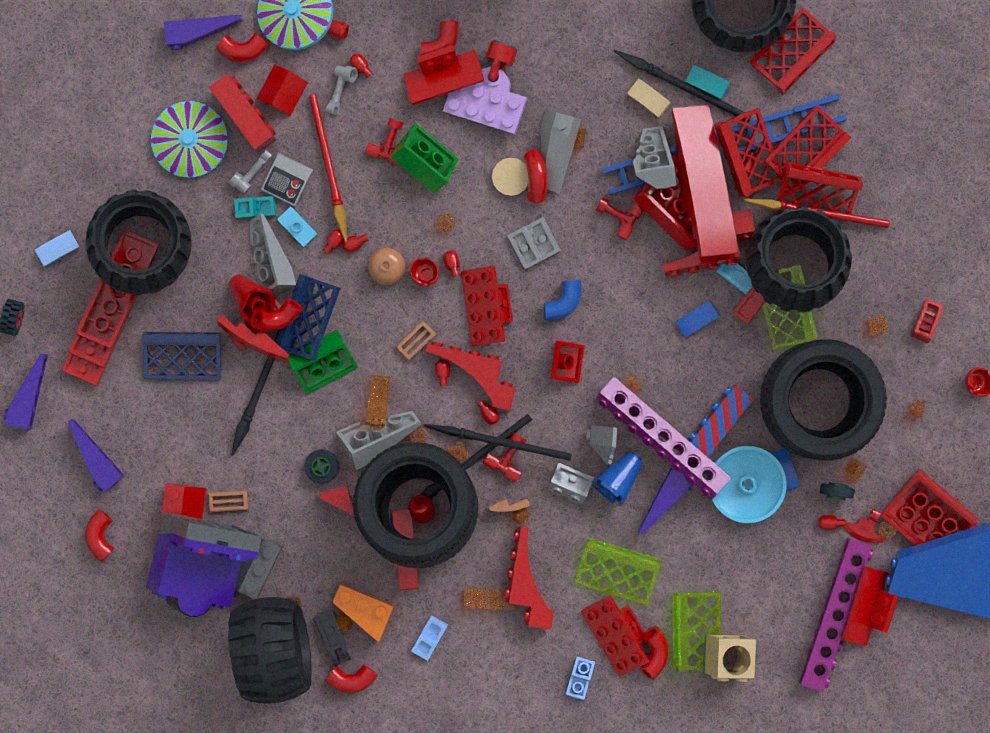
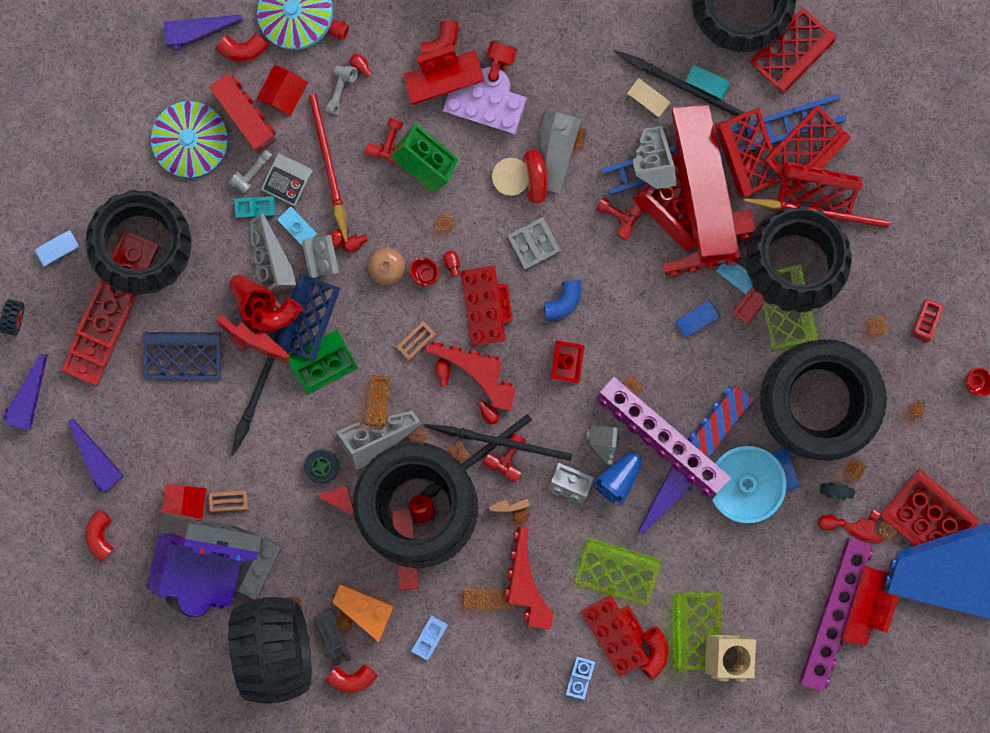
(320, 256): none -> light grey bracket

